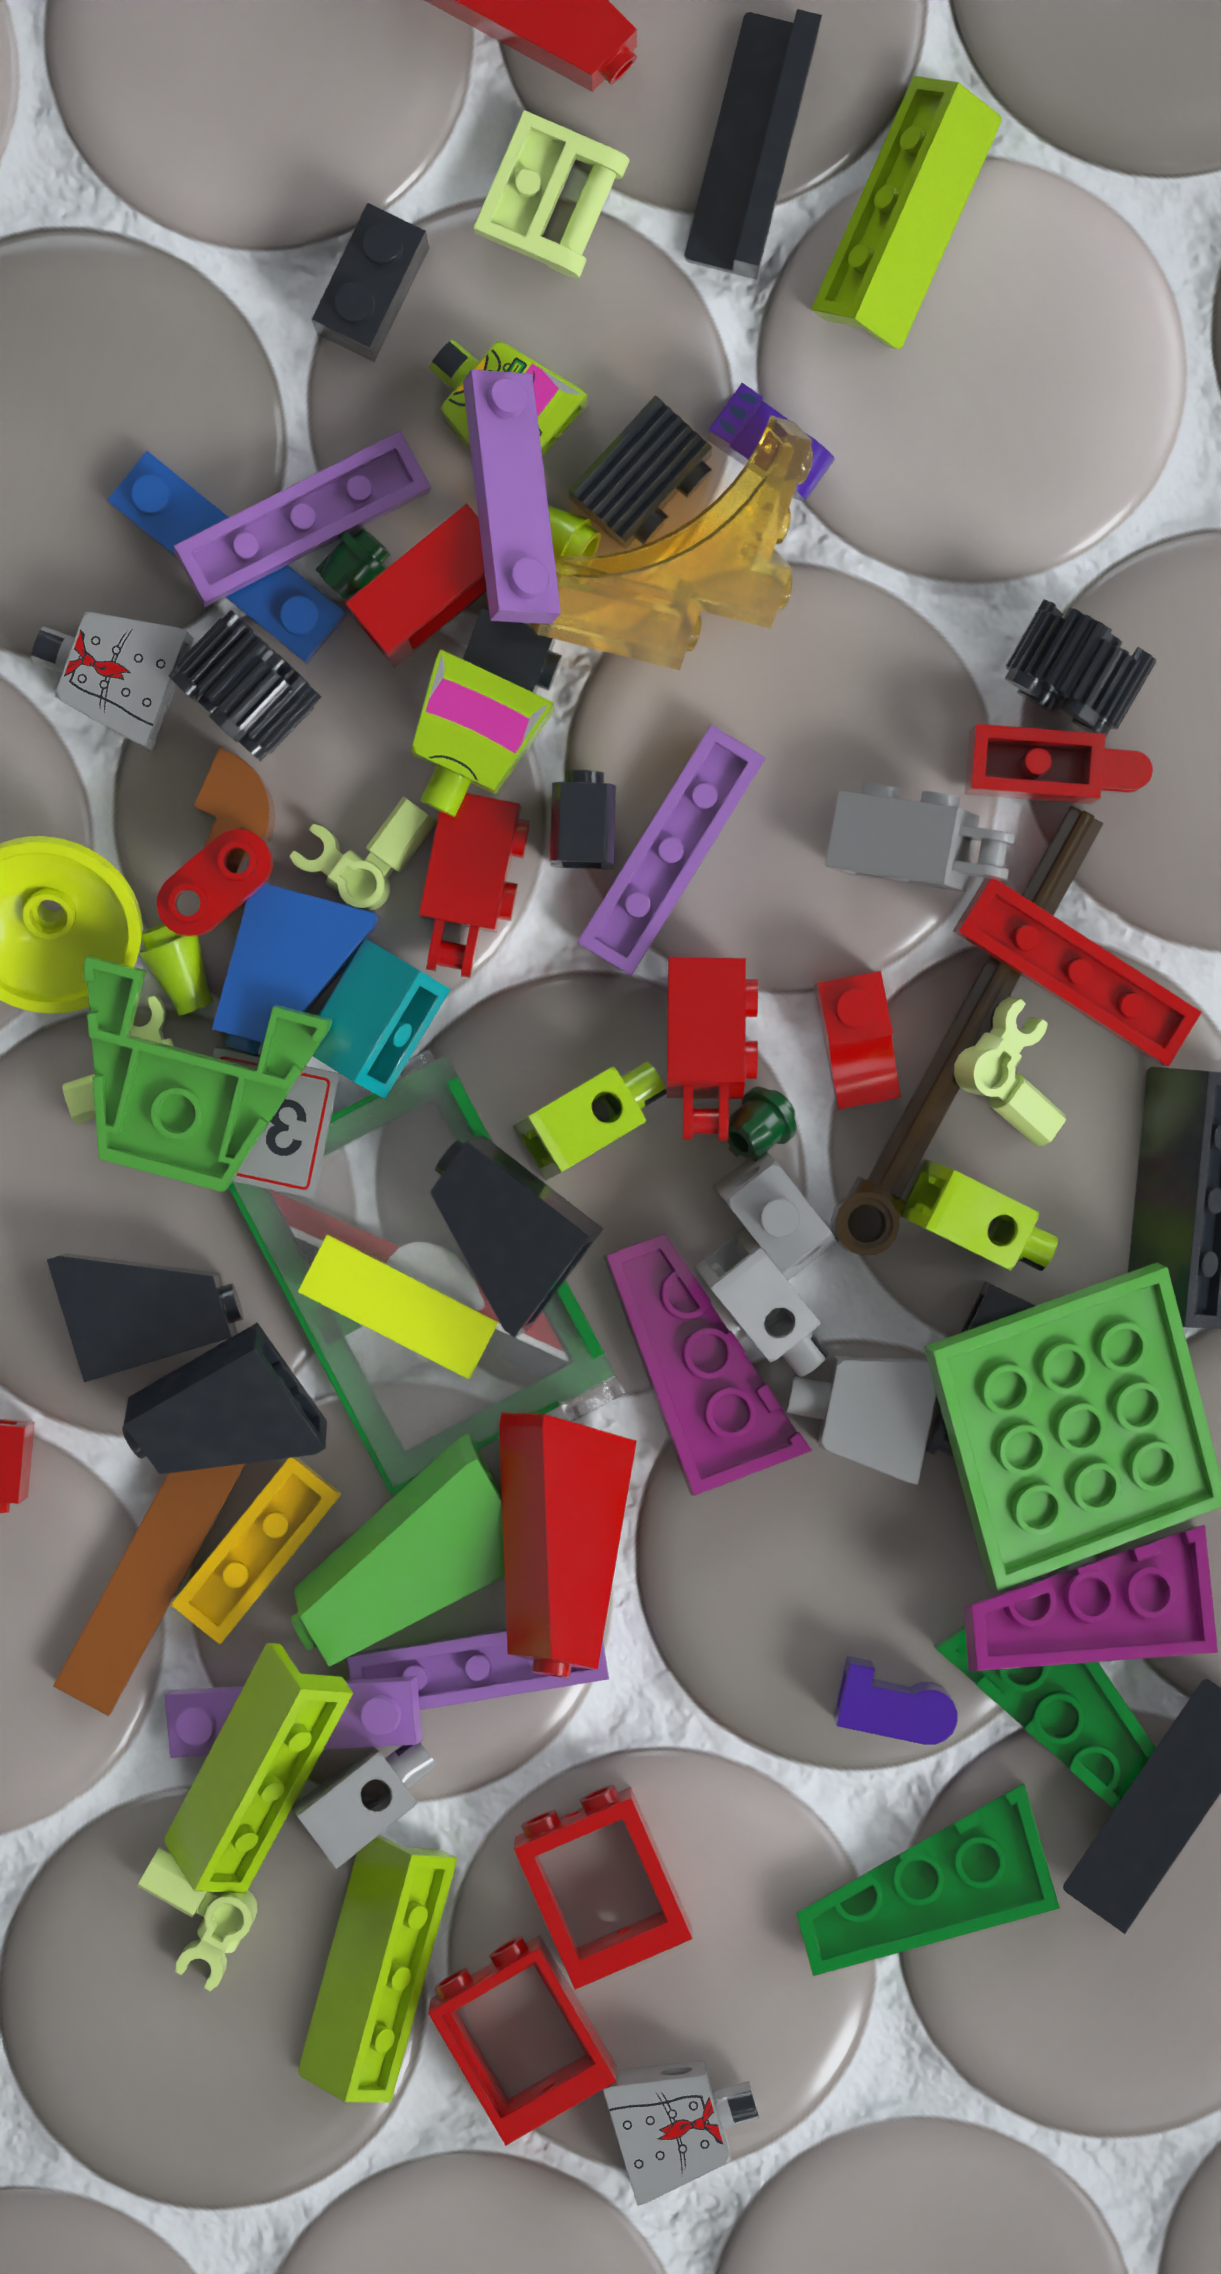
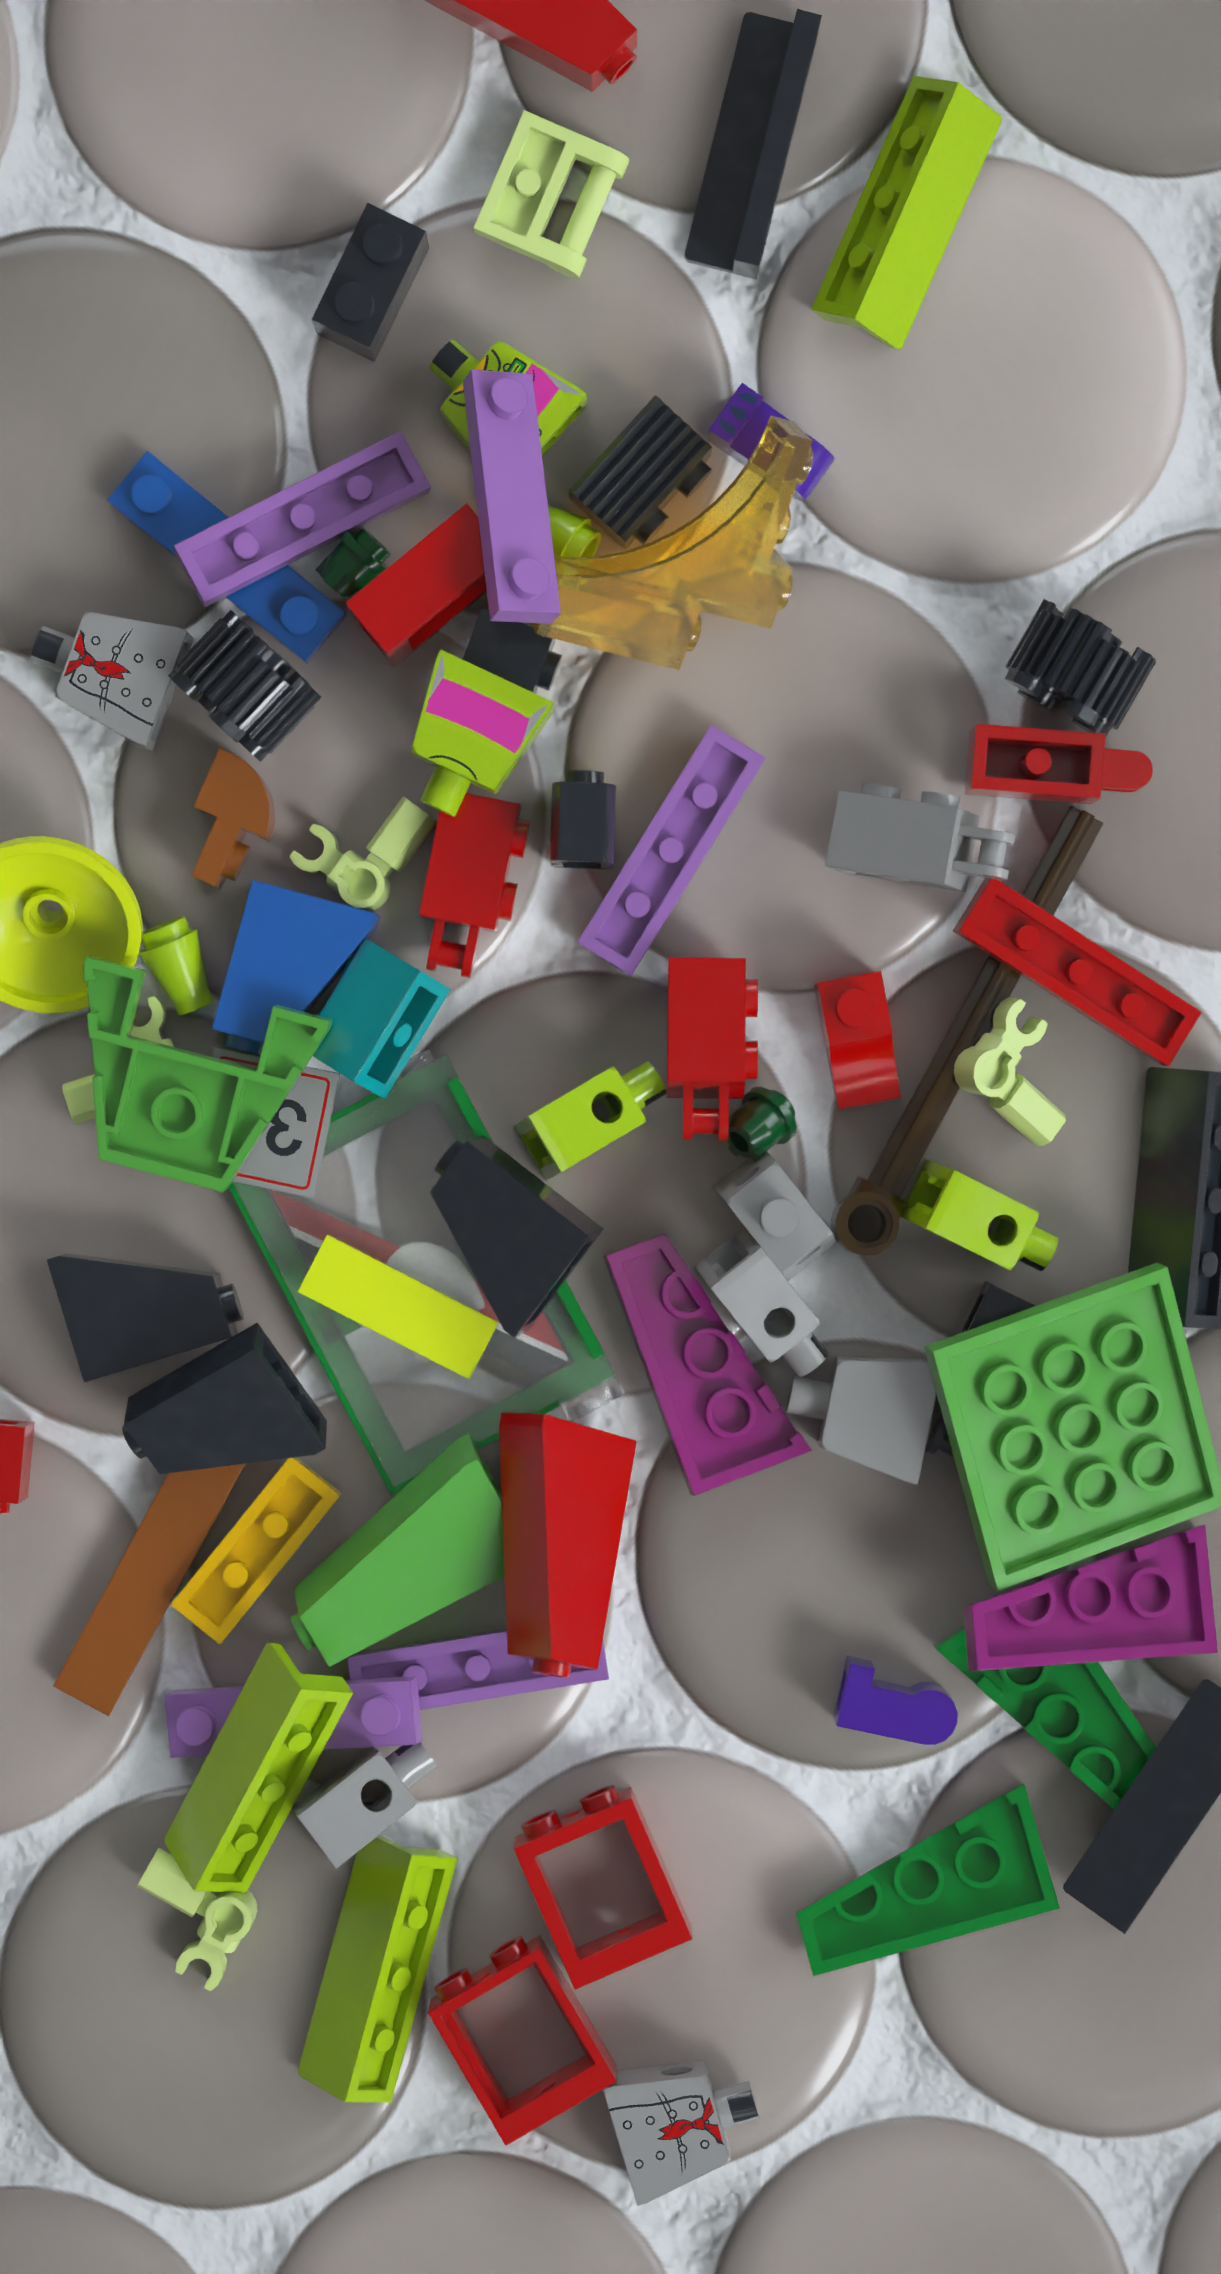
(214, 883): red plate -> none

